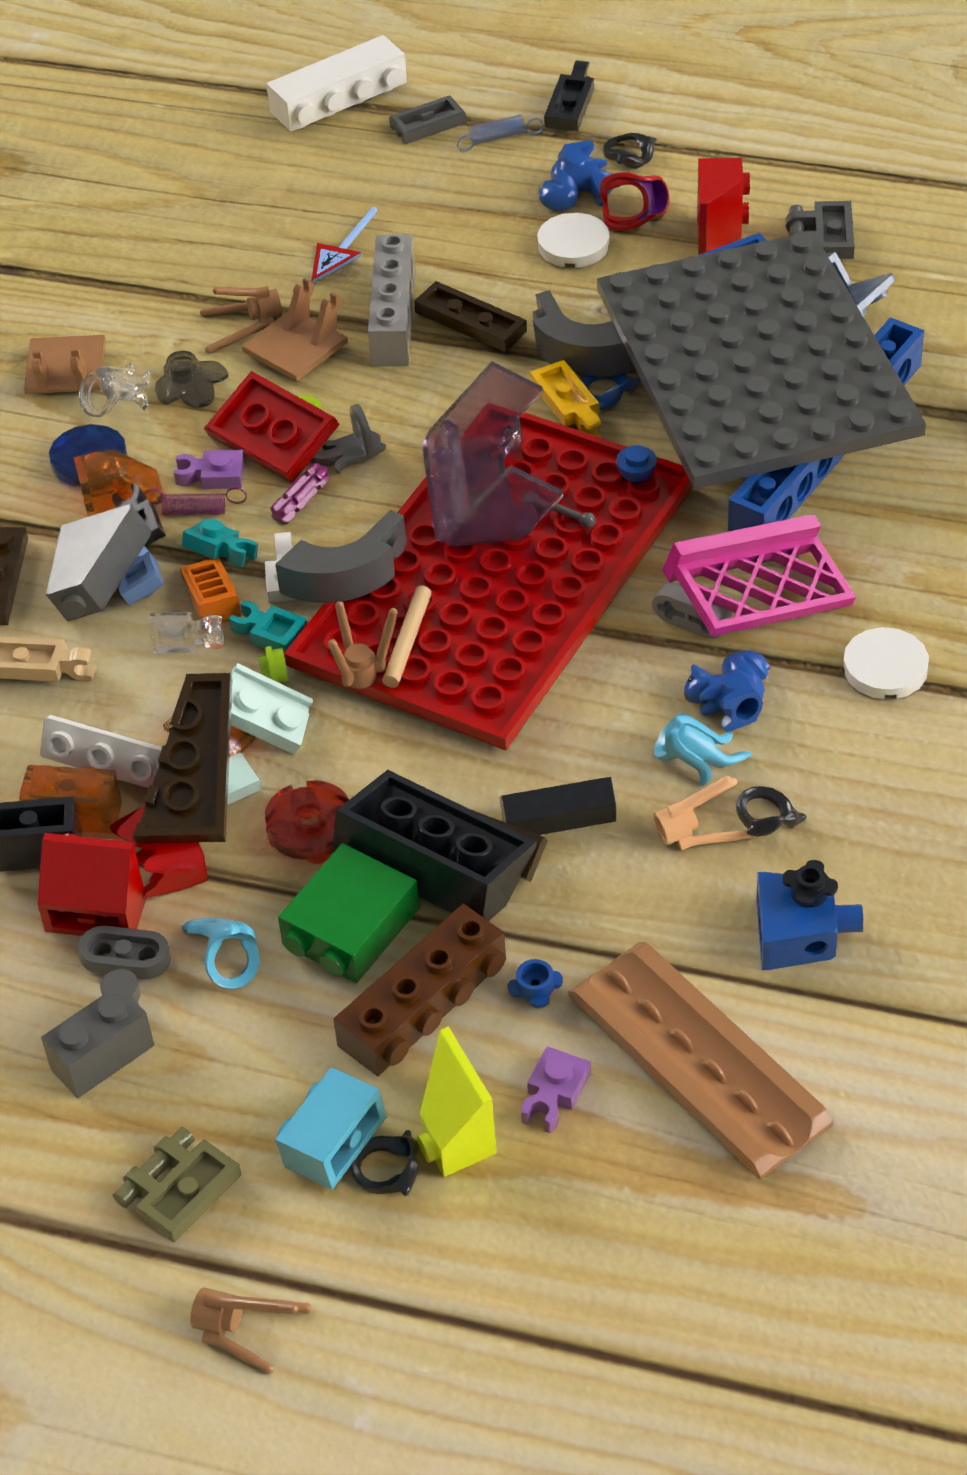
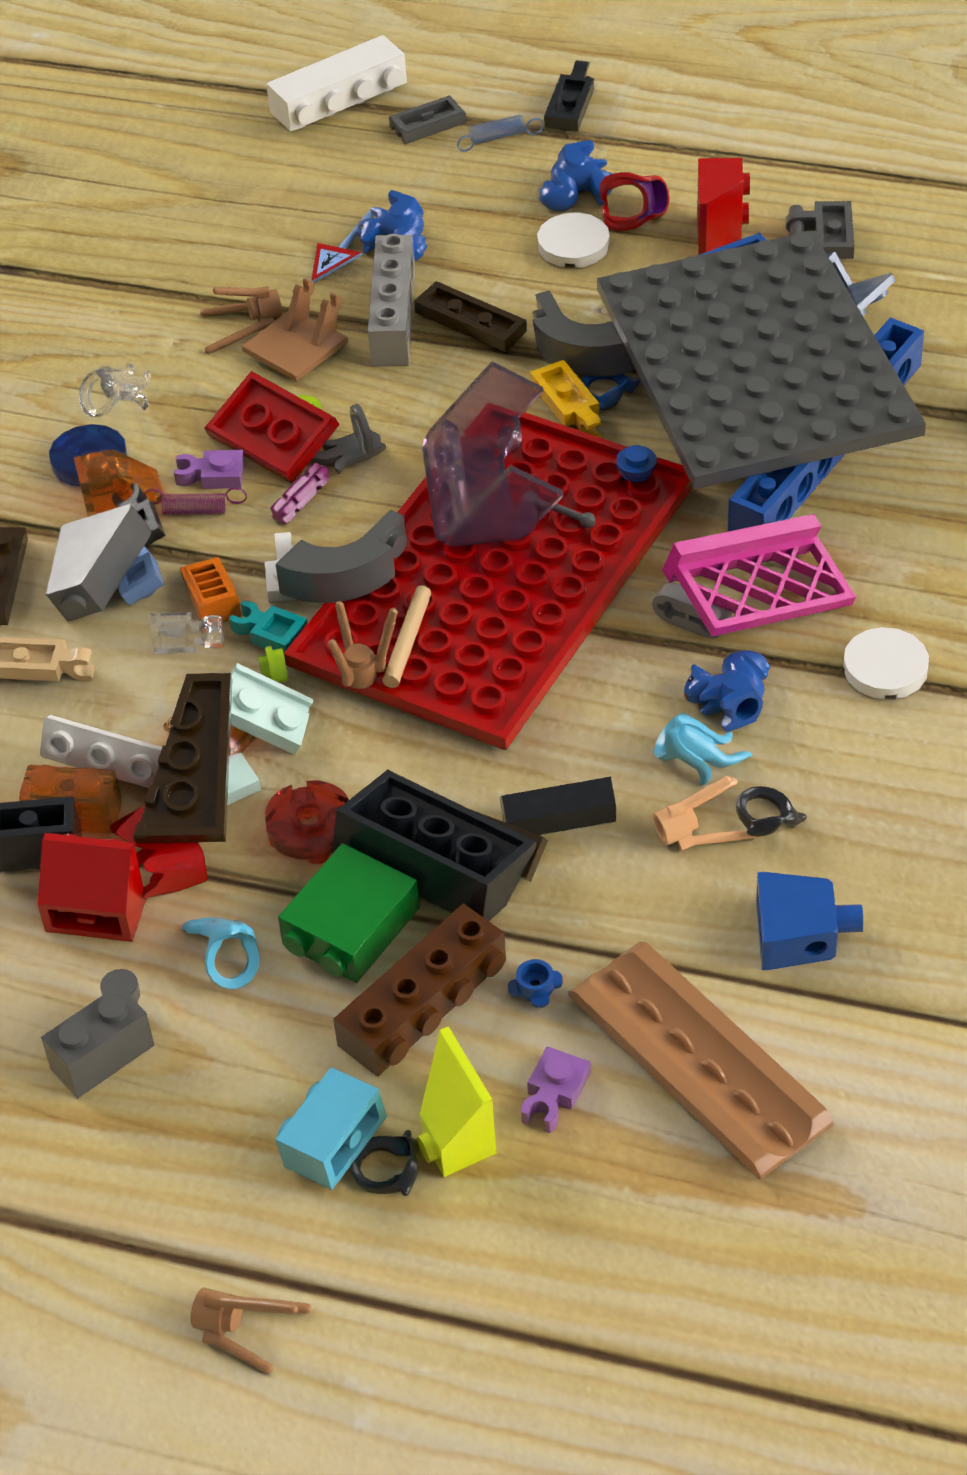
(63, 363): medium nougat plate -> none
(125, 950): dark grey plate -> none
(185, 1191): olive plate -> none
(189, 380): clear smoke plate -> none
(216, 540): teal plate -> none
(402, 218): none -> blue animal
(627, 158): black piece -> none
(806, 893): black plate -> none

